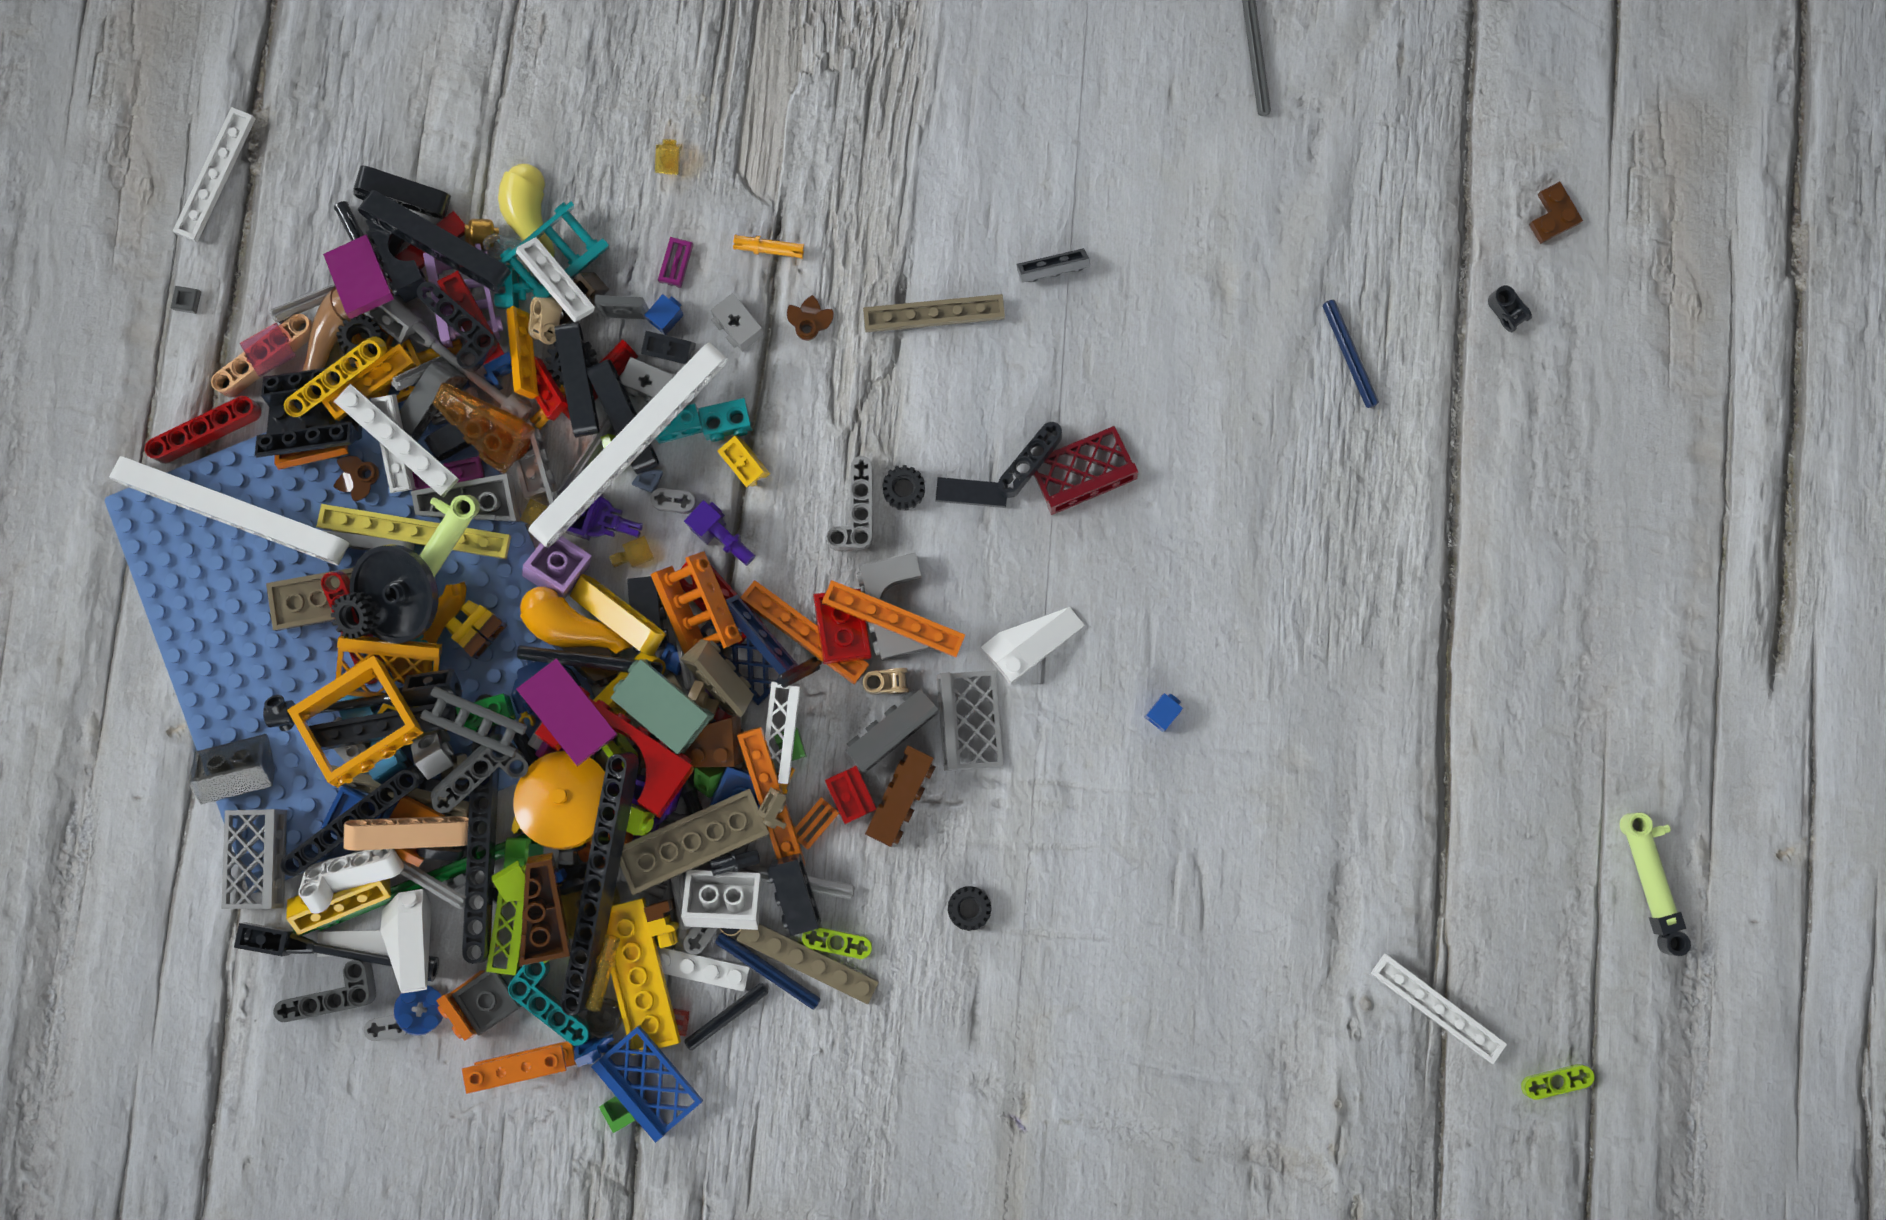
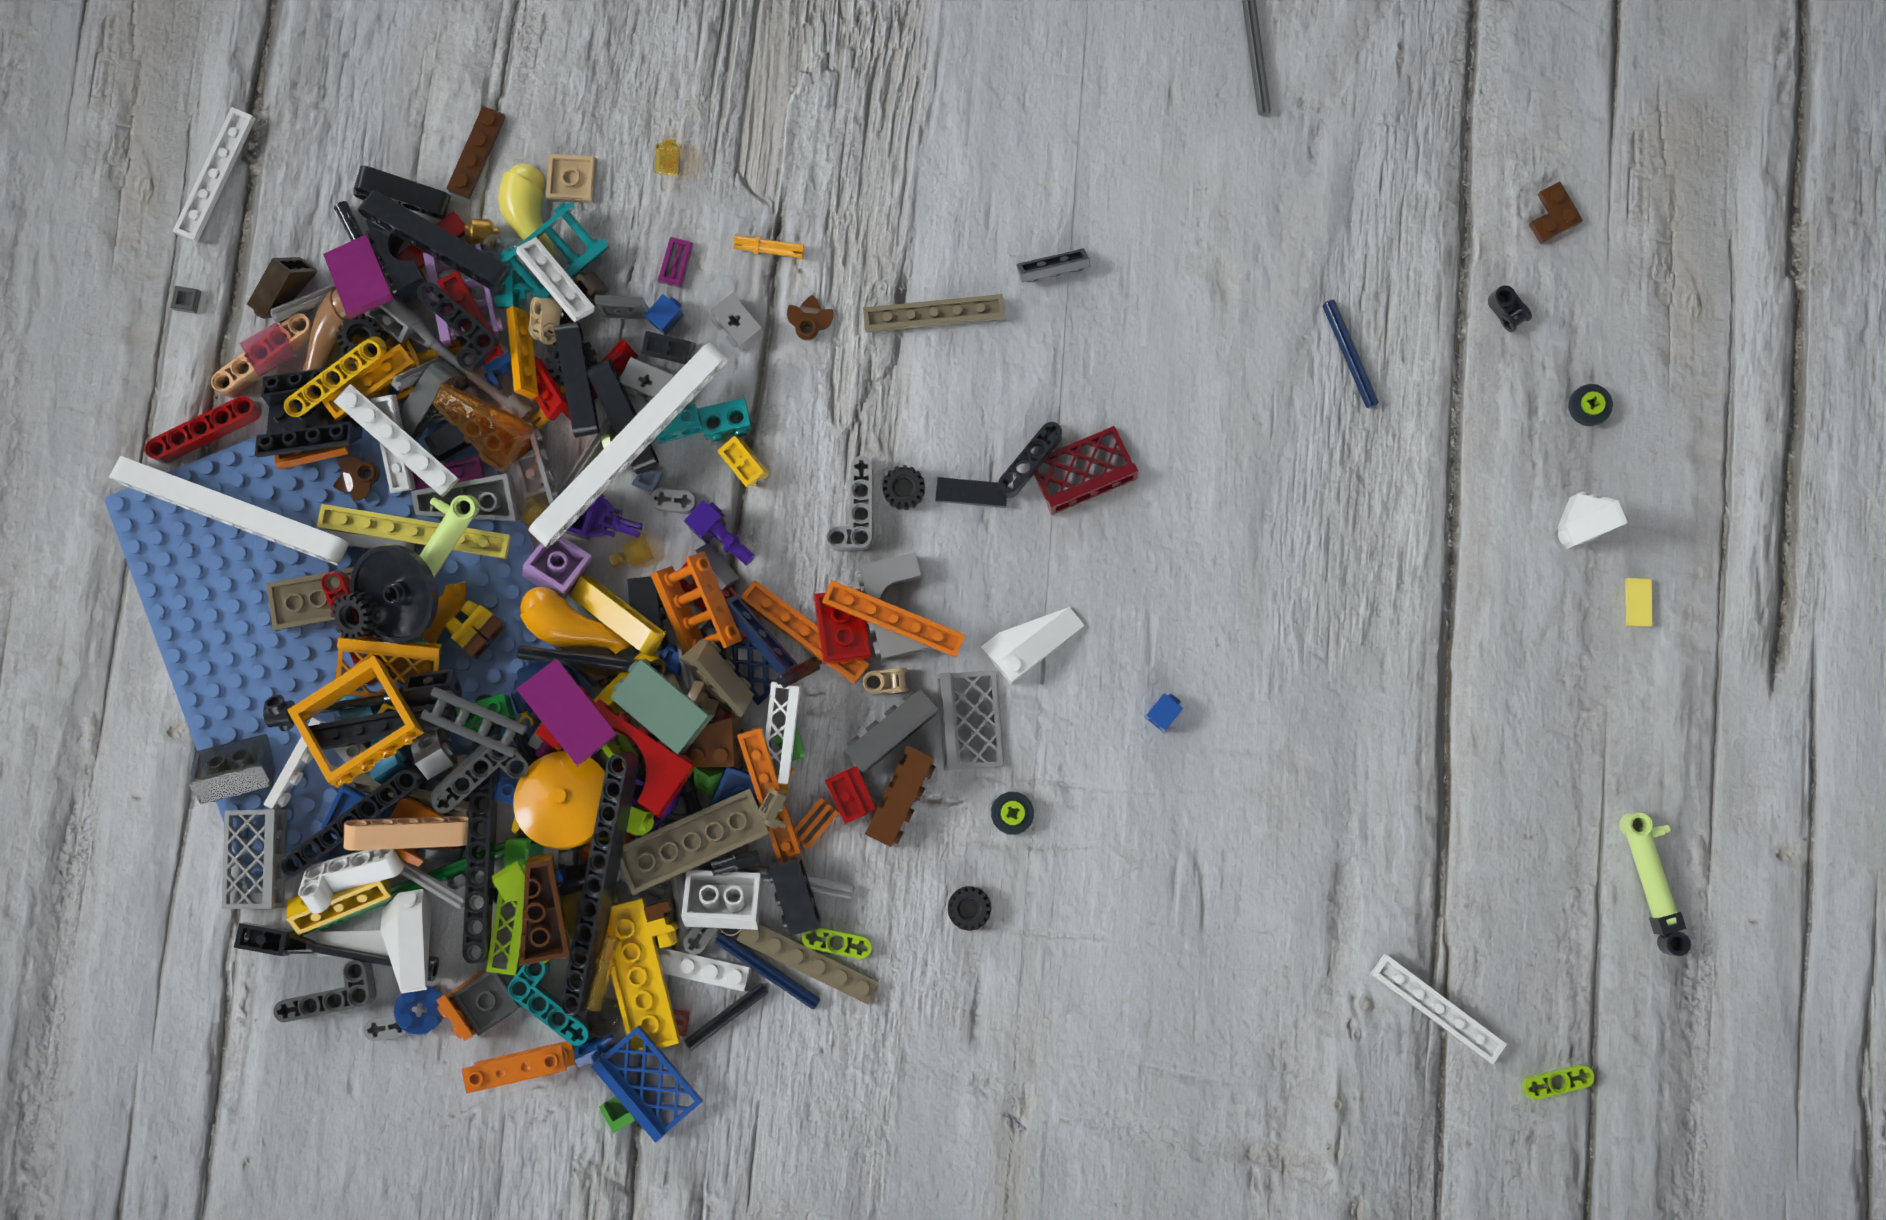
(280, 284): none -> dark brown slope
(291, 773): none -> white plate
(476, 152): none -> reddish brown plate
(506, 790): none -> blue bracket
(571, 178): none -> tan tile
(722, 571): none -> light grey tile
(1005, 817): none -> black wheel
(1581, 405): none -> black wheel
(1589, 518): none -> white wedge
(1638, 602): none -> light yellow tile

